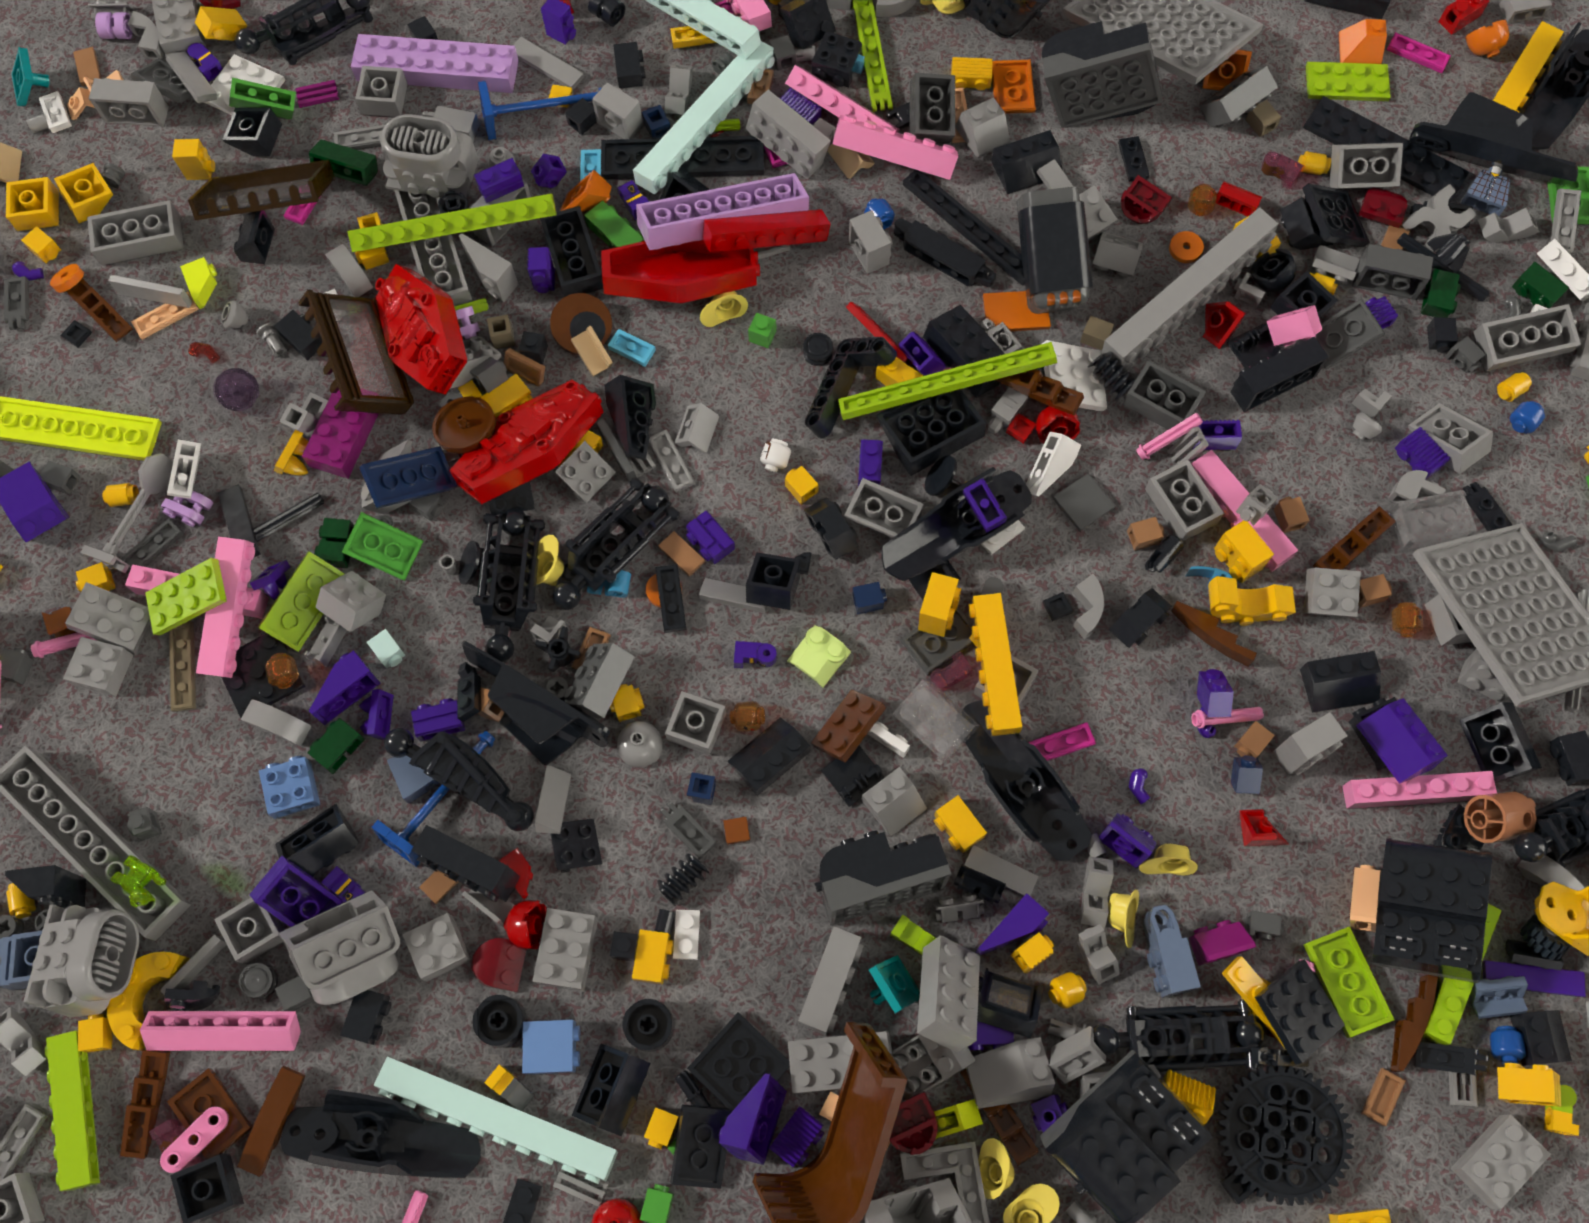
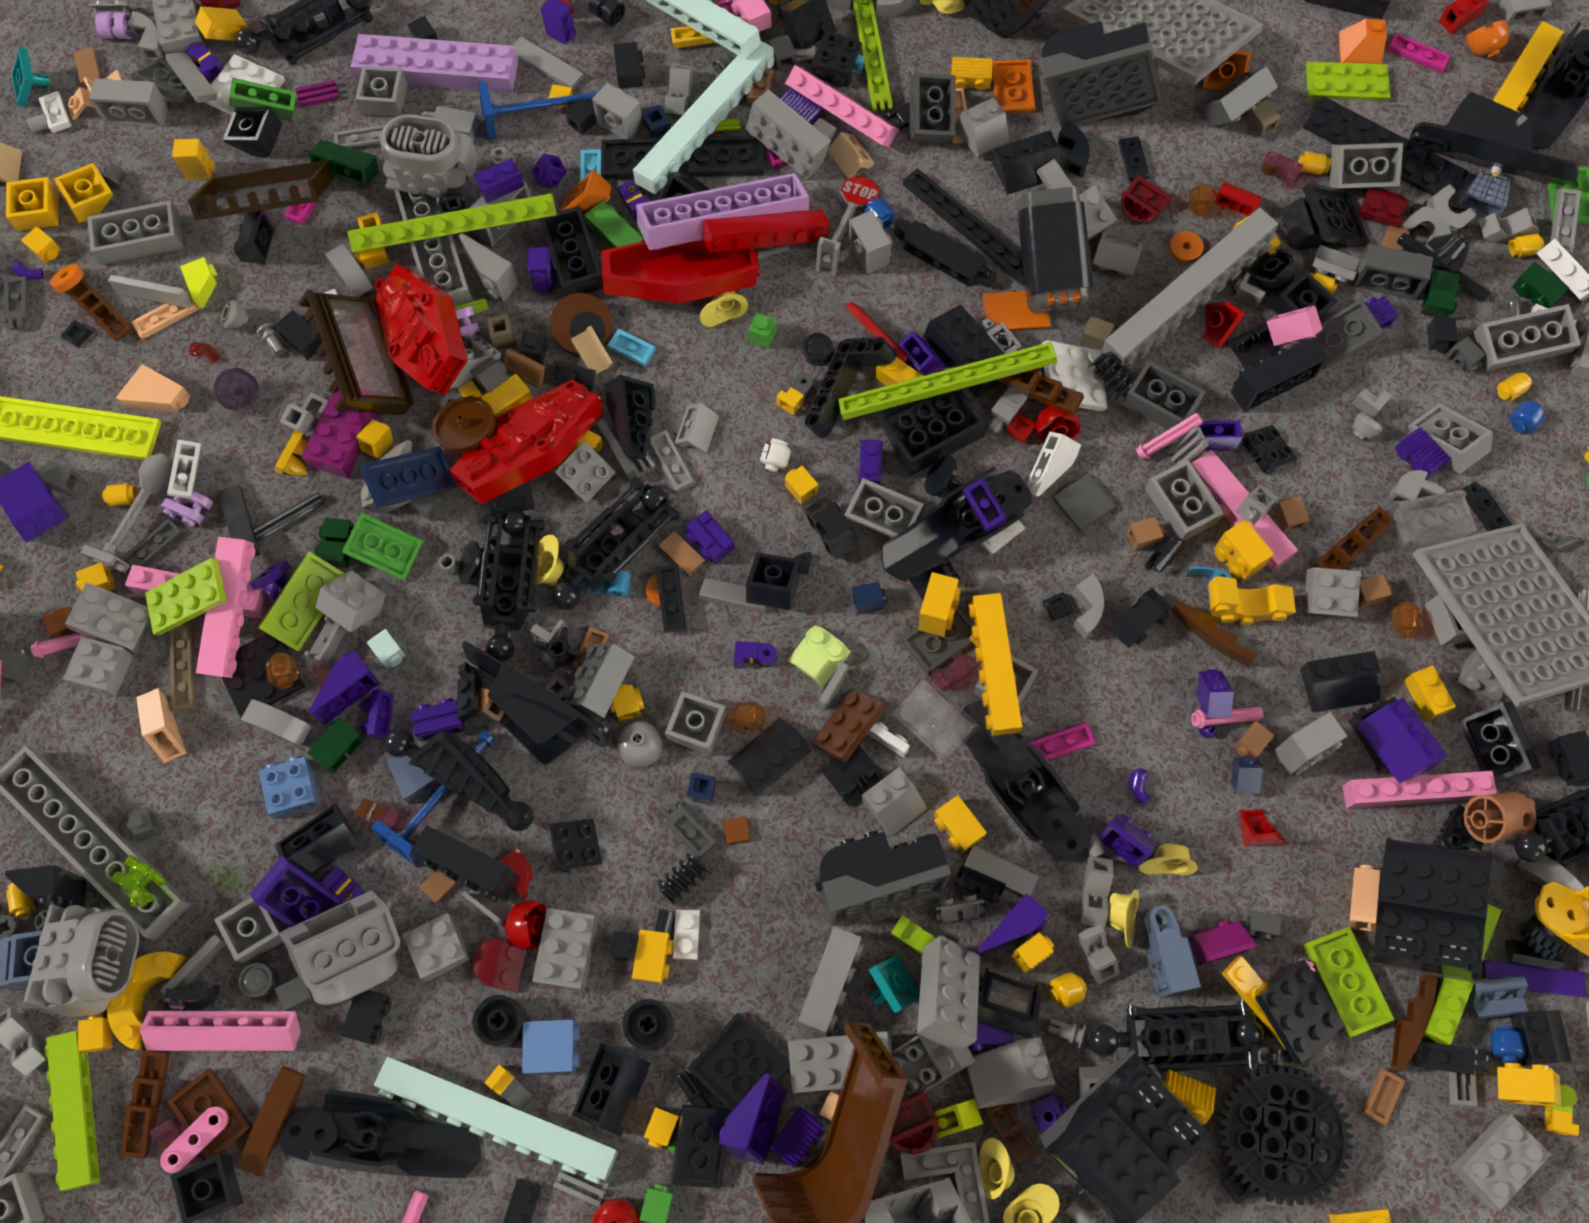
(152, 392): none -> light nougat slope
(159, 725): none -> light nougat slope
(371, 812): none -> leg
(375, 438): none -> yellow brick
(552, 801): light grey slope -> none
(564, 372): none -> black plate
(796, 394): none -> leg
(833, 686): none -> light grey tile
(856, 193): none -> light grey piece
(895, 147): bright pink brick -> none
(1074, 139): none -> black brick
(1076, 1055): light grey panel -> none
(1269, 447): none -> black hinge
(1429, 693): none -> yellow brick
(1526, 245): none -> yellow brick

